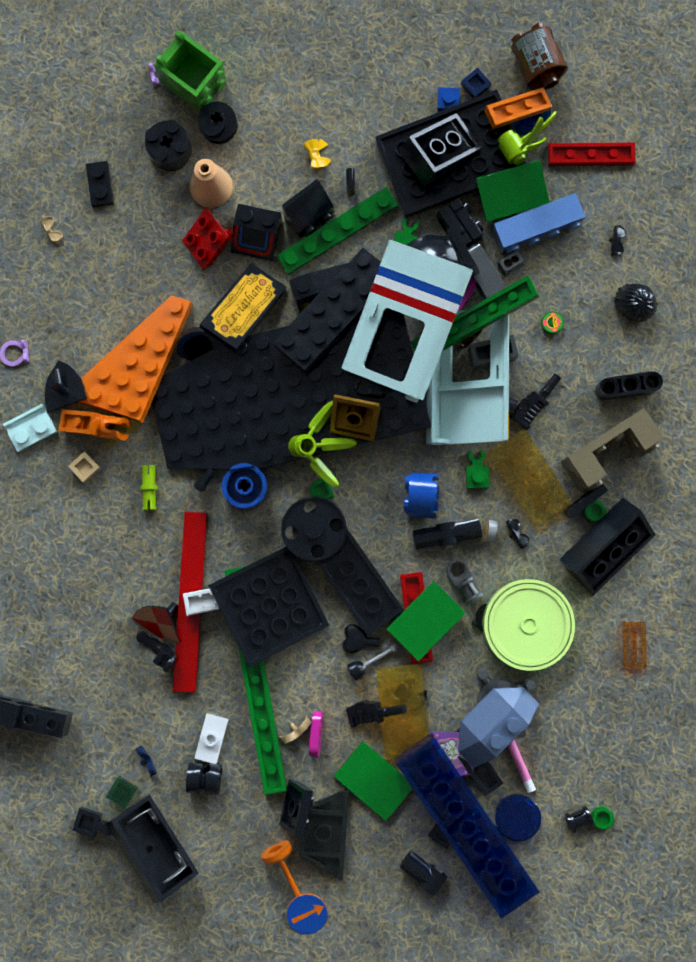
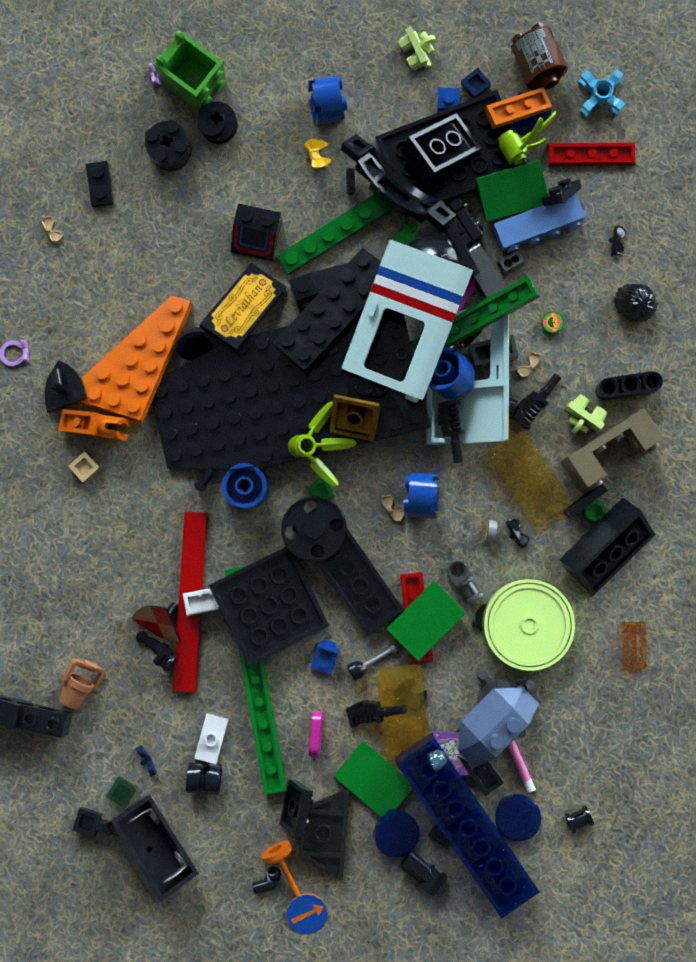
(30, 428): light aqua plate -> none
(76, 686): none -> nougat piece
(149, 487): lime pin -> none
(207, 239): red hinge -> none
(210, 184): light nougat cone -> none
(270, 881): none -> black arm
(296, 731): tan piece -> none
(308, 209): black slope -> none
(325, 656): none -> blue bracket
(326, 100): none -> blue brick
(357, 639): black rock -> none
(387, 502): none -> tan piece
(394, 188): none -> black piece
(396, 833): none -> clear blue tile
(412, 41): none -> yellowish green hips
(437, 759): none -> clear light blue hinge
(447, 533): black piece -> none
(451, 426): none -> black piece
(452, 374): none -> blue brick
(476, 474): green plate -> none
(534, 359): none -> tan piece
(562, 192): none -> black plate
(592, 85): none -> medium azure pin
(593, 420): none -> yellowish green hips
(602, 817): green tile -> none

